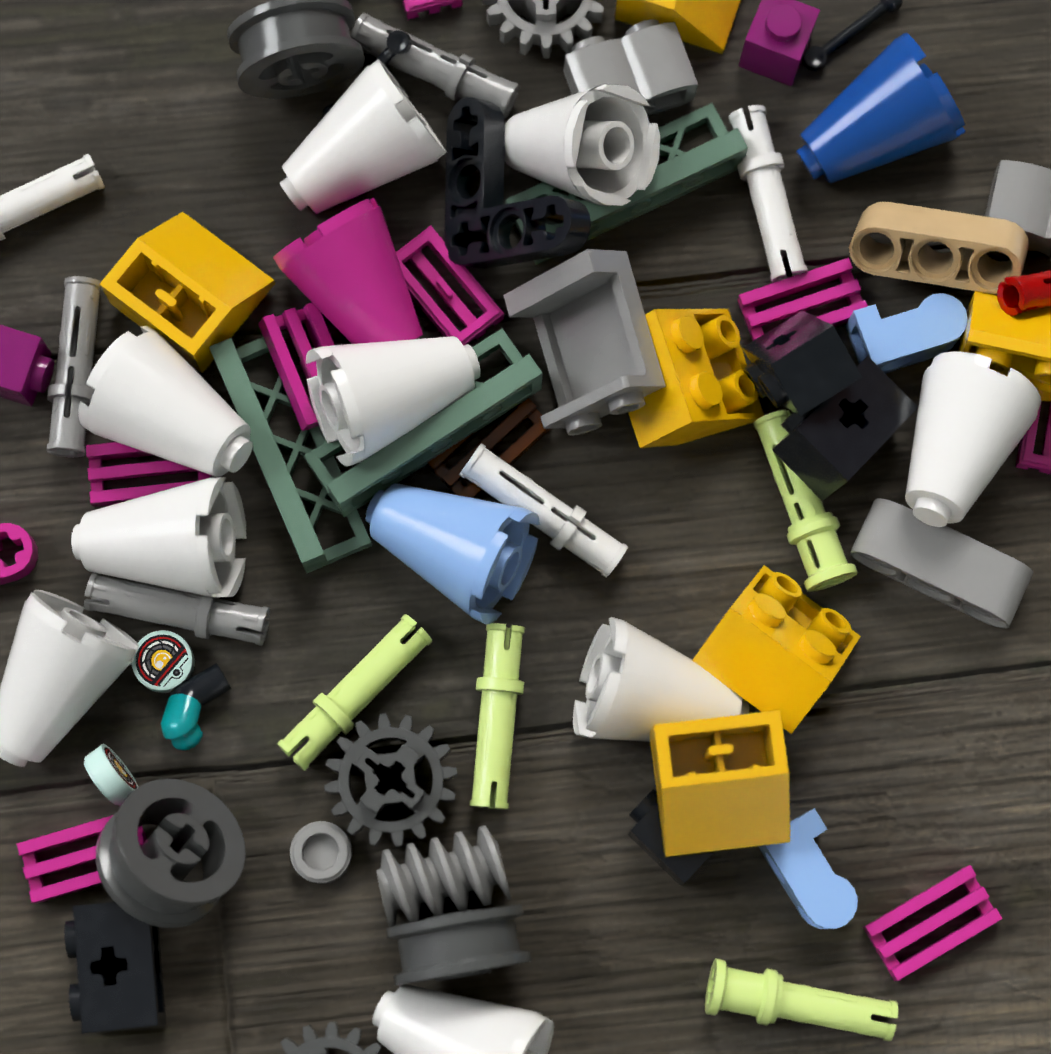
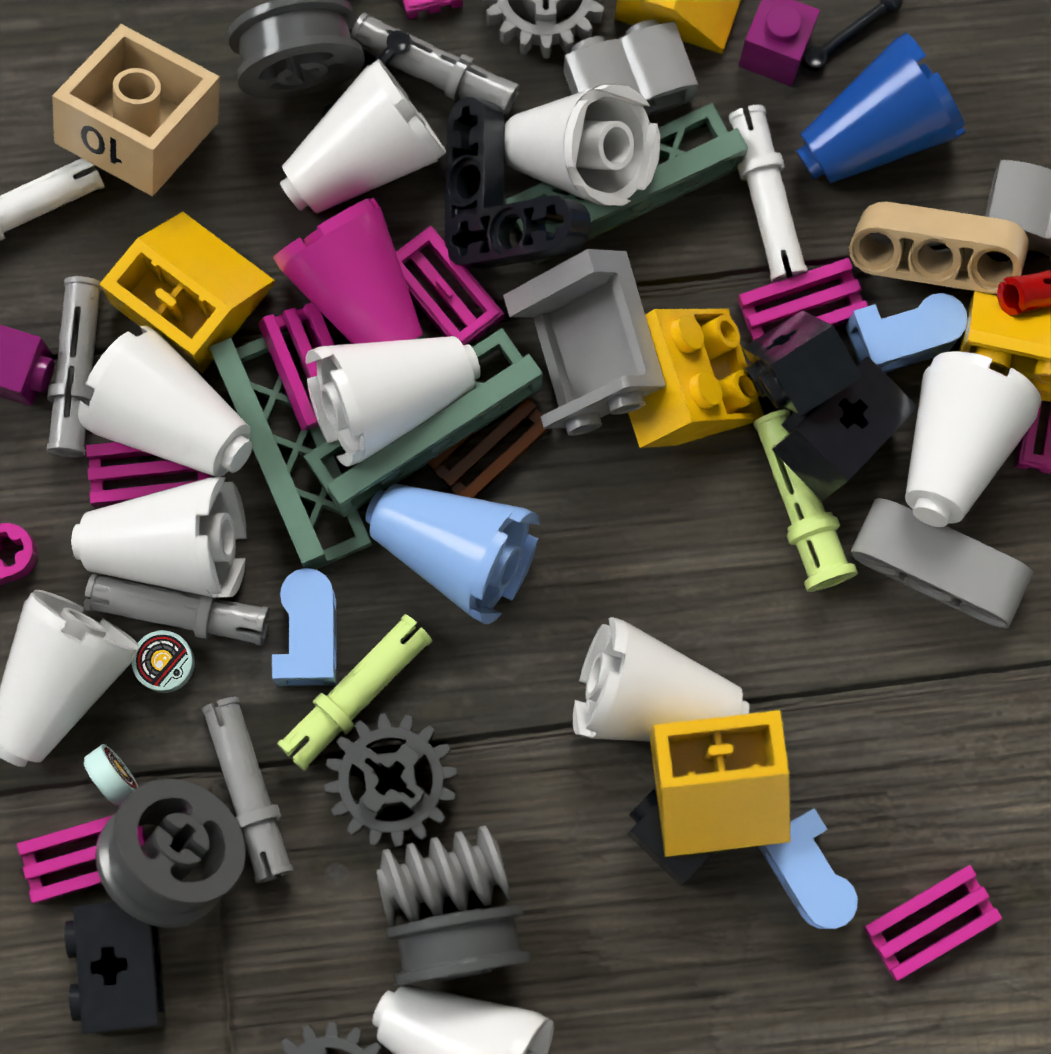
(136, 109): none -> tan brick
(185, 705): arm -> none
(247, 790): none -> light grey pin
(312, 631): none -> light blue leg
(321, 852): light grey tile -> none
(497, 715): yellowish green pin -> none
(556, 519): white pin -> none
(771, 998): yellowish green pin -> none
(778, 647): yellow slope -> none

